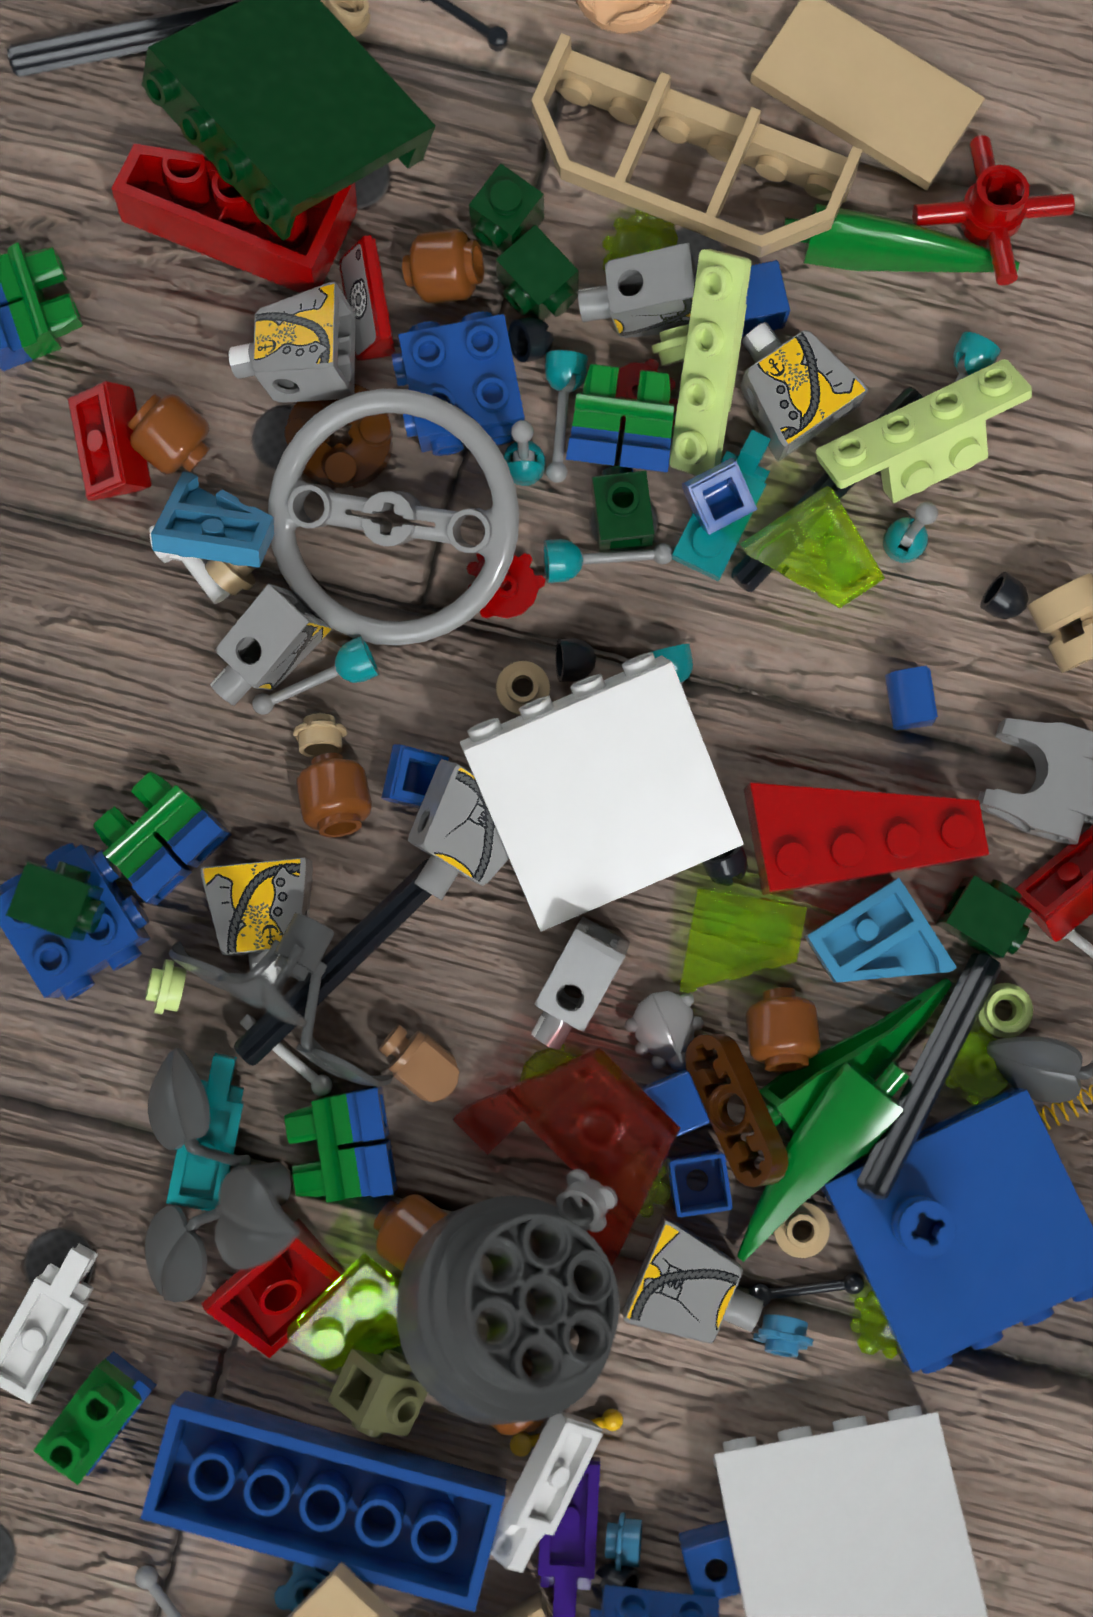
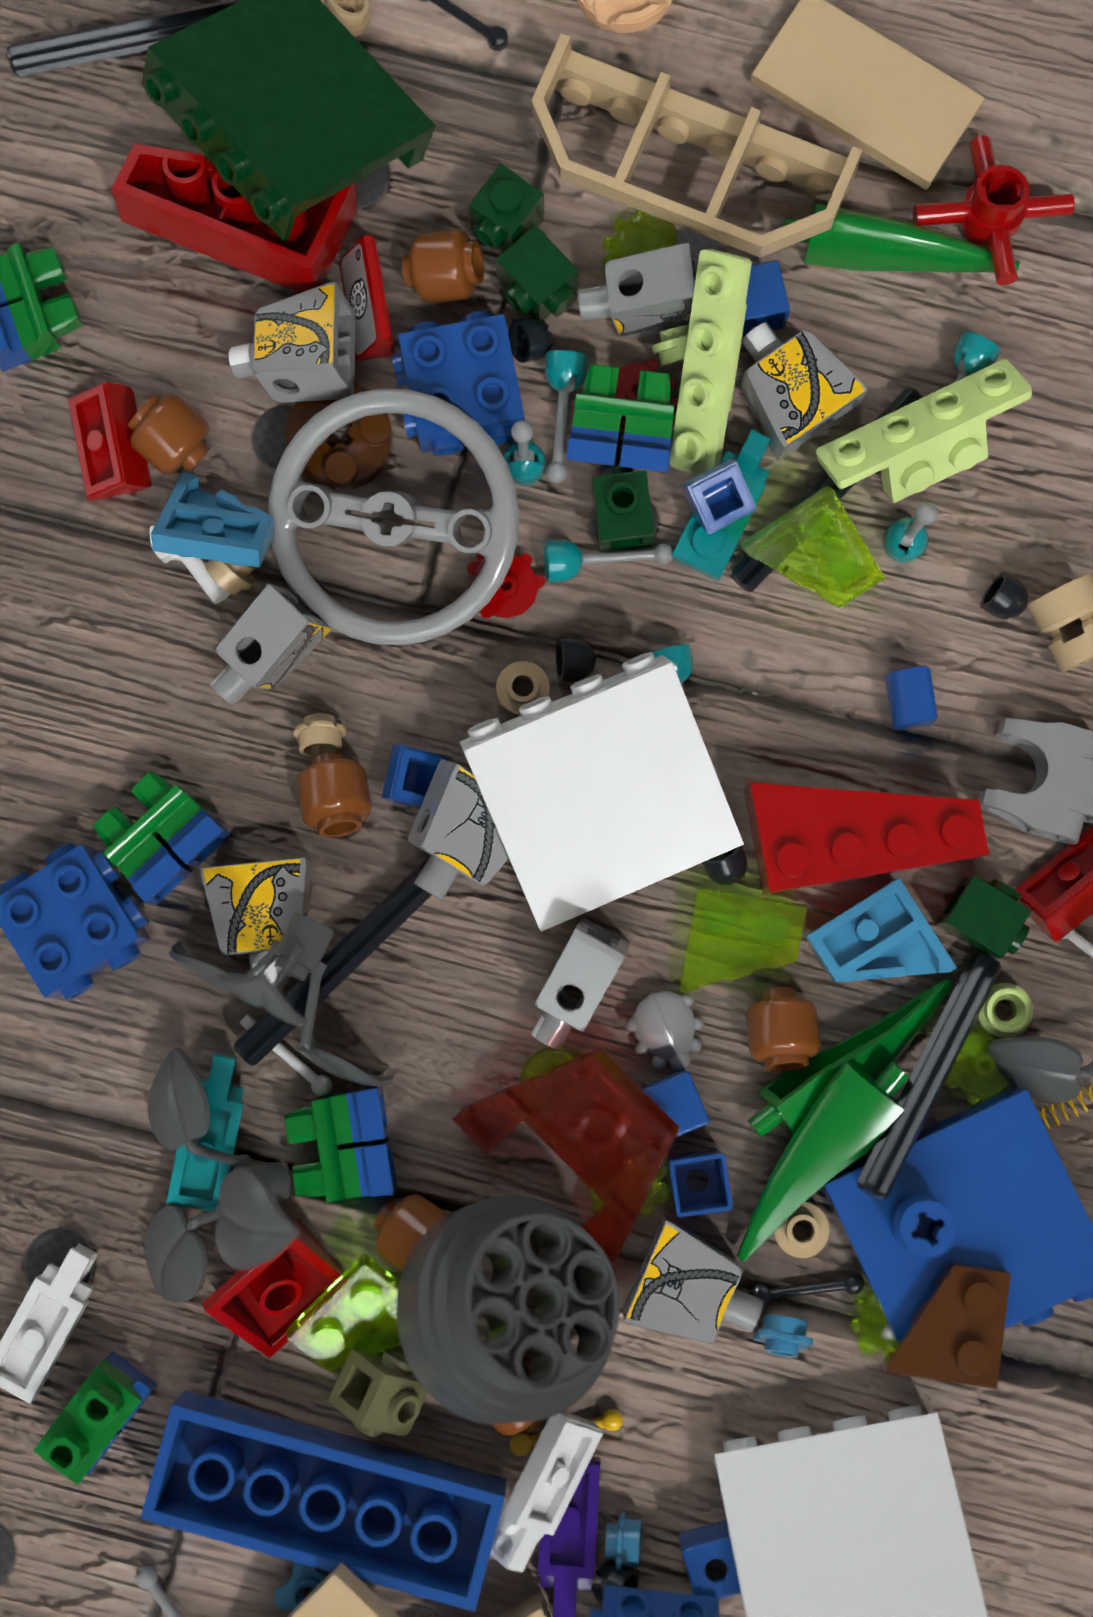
(58, 900): dark green brick -> none
(166, 987): yellowish green plate -> none
(352, 663): hinge -> none
(421, 1064): medium nougat arm -> none
(585, 1201): light grey plate -> none
(756, 1117): reddish brown beam -> none
(957, 1330): none -> reddish brown wing

